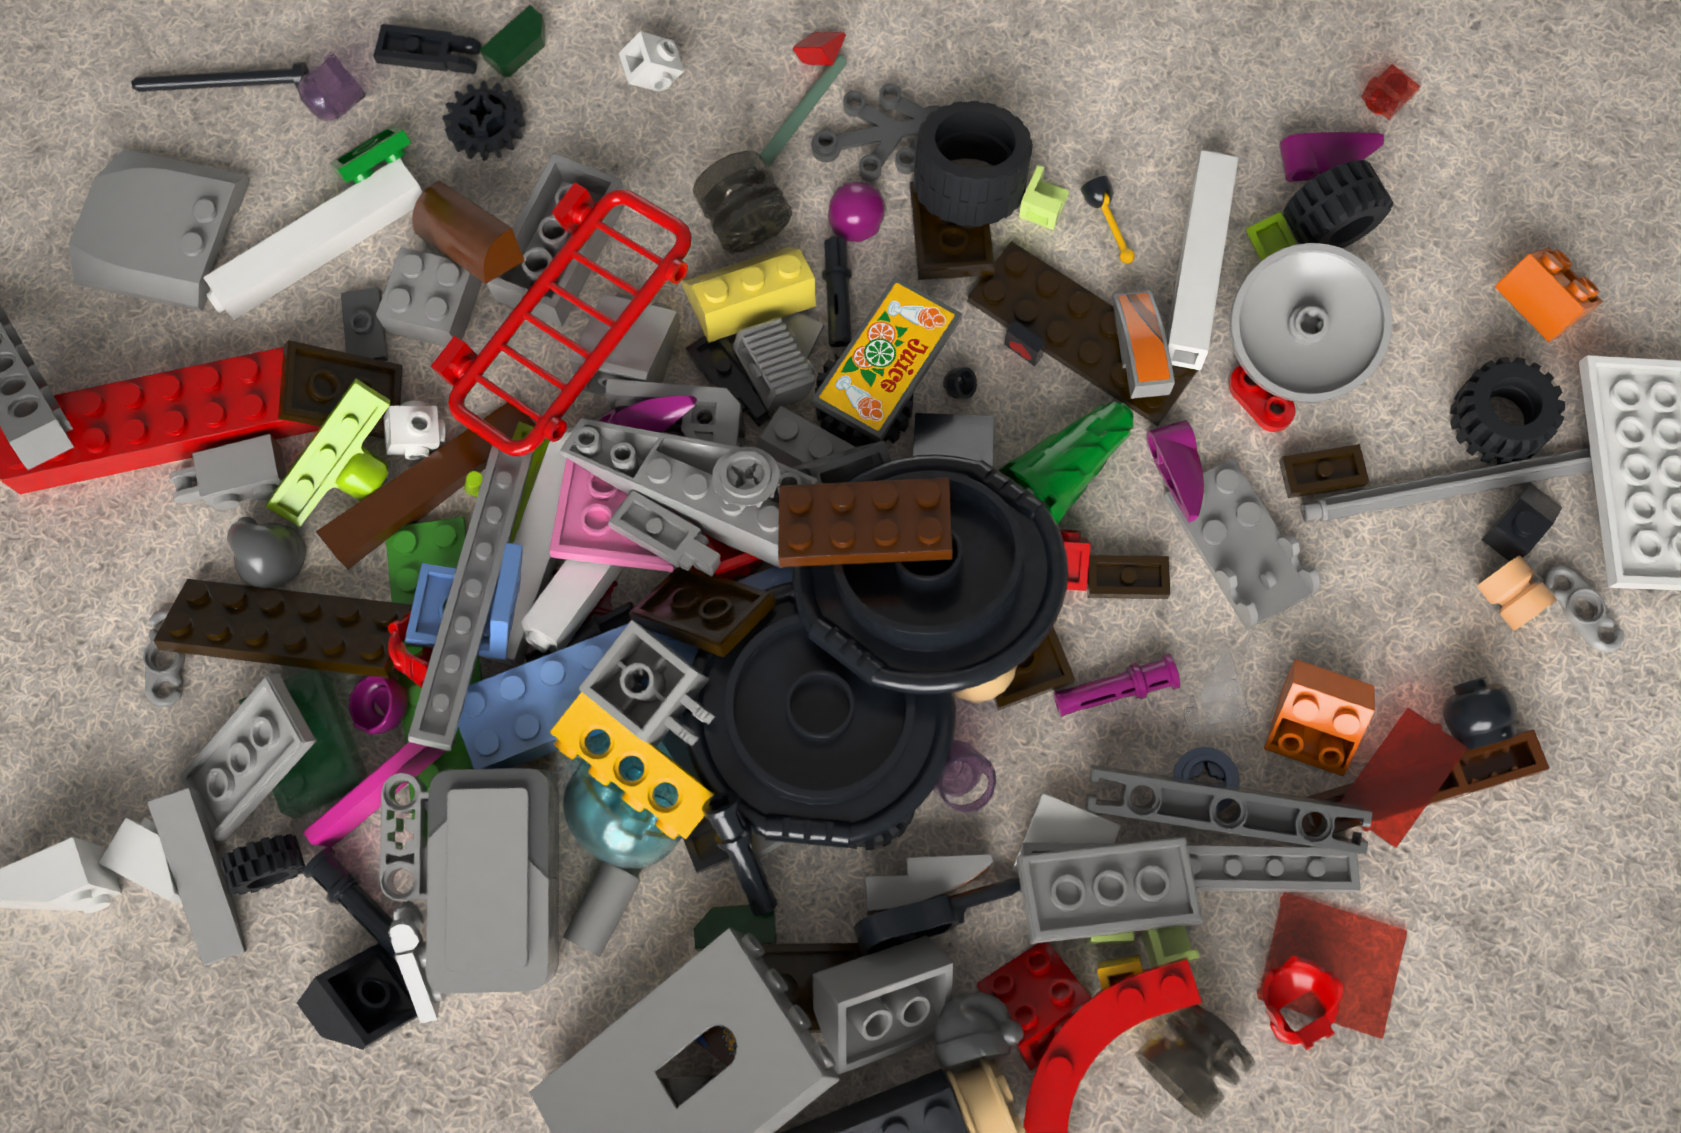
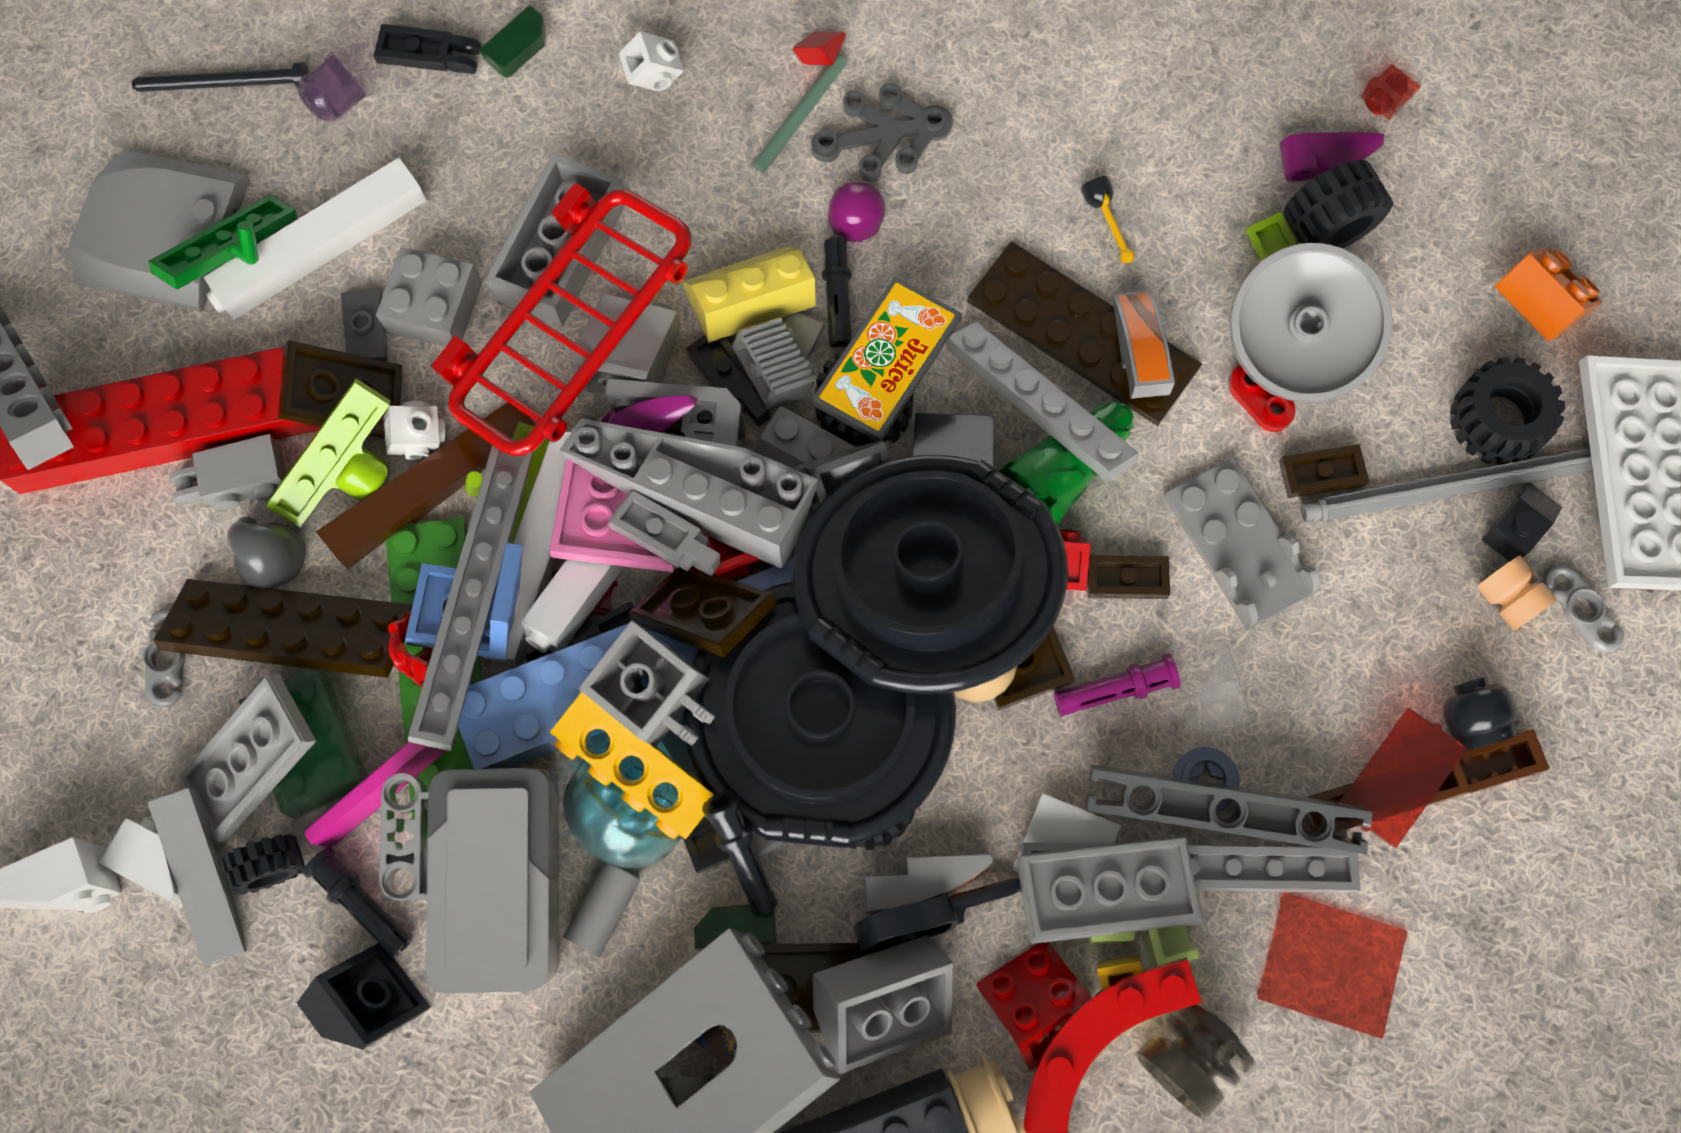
(225, 240): none -> green plate
(358, 162): green plate -> none
(387, 694): magenta hair -> none
(411, 957): hinge -> none
(465, 232): reddish brown brick -> none
(497, 127): black gear -> none
(742, 201): clear smoke wheel -> none
(743, 462): light grey gear -> none
(864, 522): reddish brown plate -> none
(949, 248): dark brown tile -> none
(960, 389): black hinge -> none
(972, 767): clear purple helmet -> none
(974, 1028): dark grey piece -> none
(977, 133): black tyre -> none
(1025, 343): black tile -> none
(1042, 201): yellowish green panel -> none
(1042, 401): none -> light grey plate
(1179, 465): magenta piece -> none
(1201, 259): white brick -> none
(1291, 982): red helmet -> none
(1320, 717): orange slope -> none

